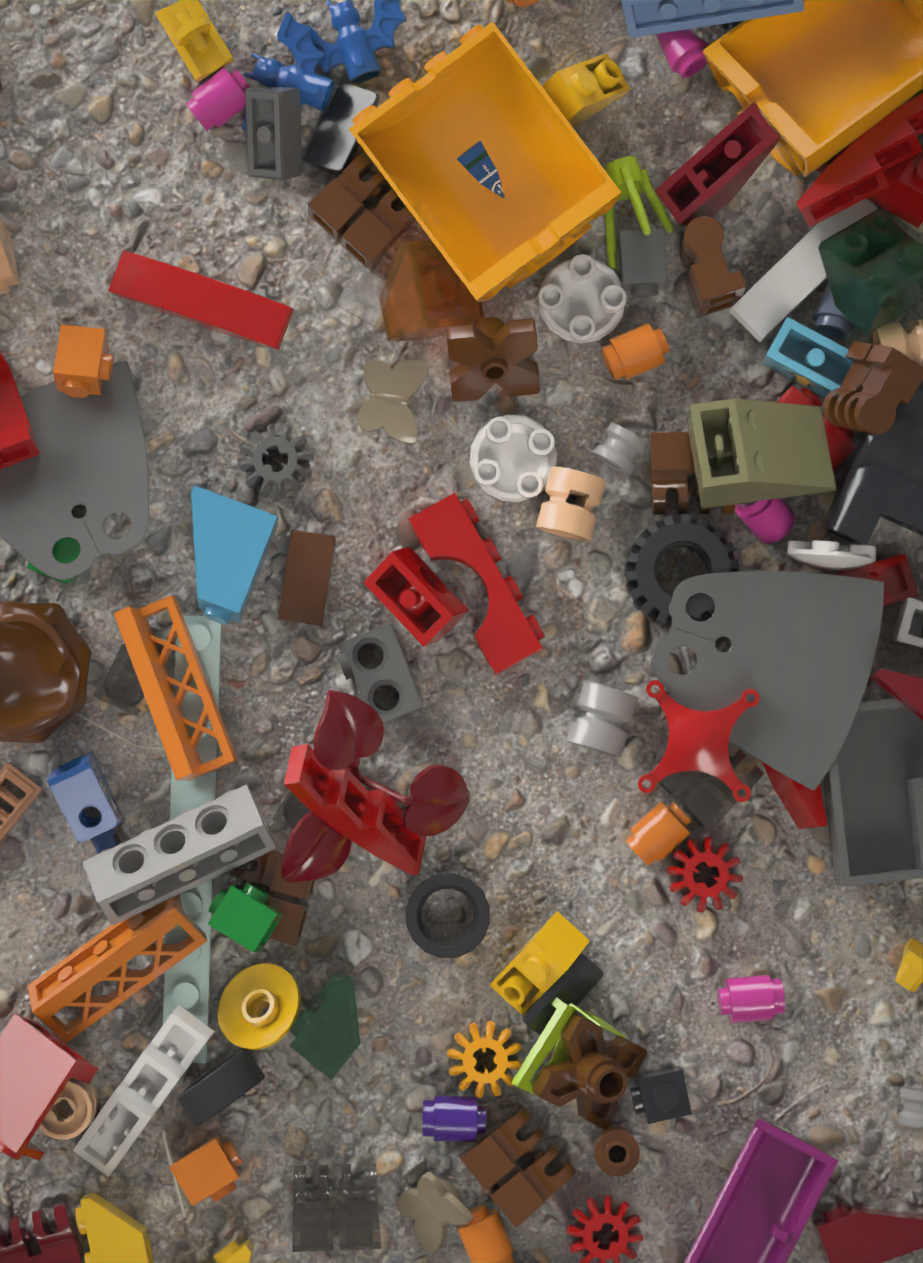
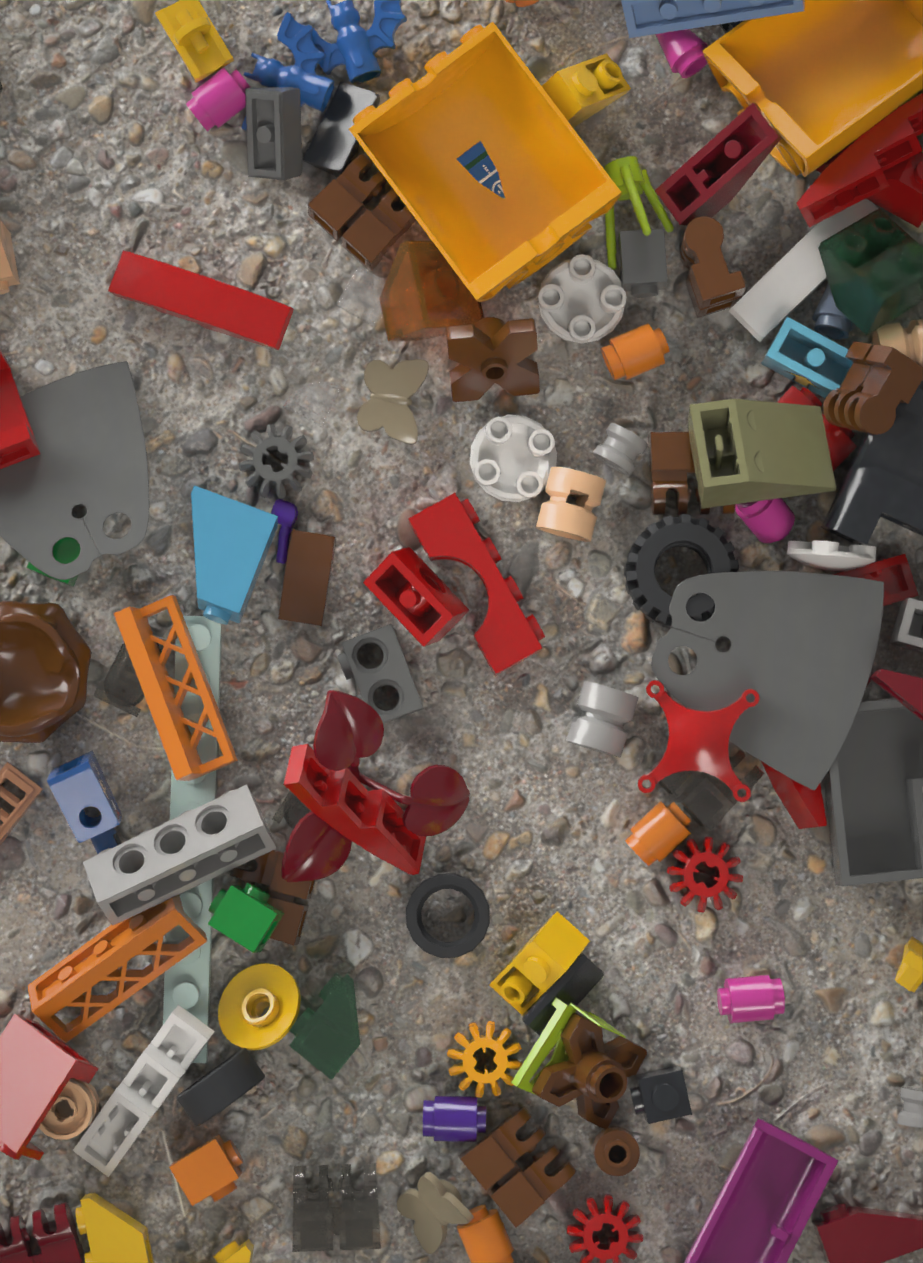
(82, 361): orange brick -> none
(287, 516): none -> dark purple hand

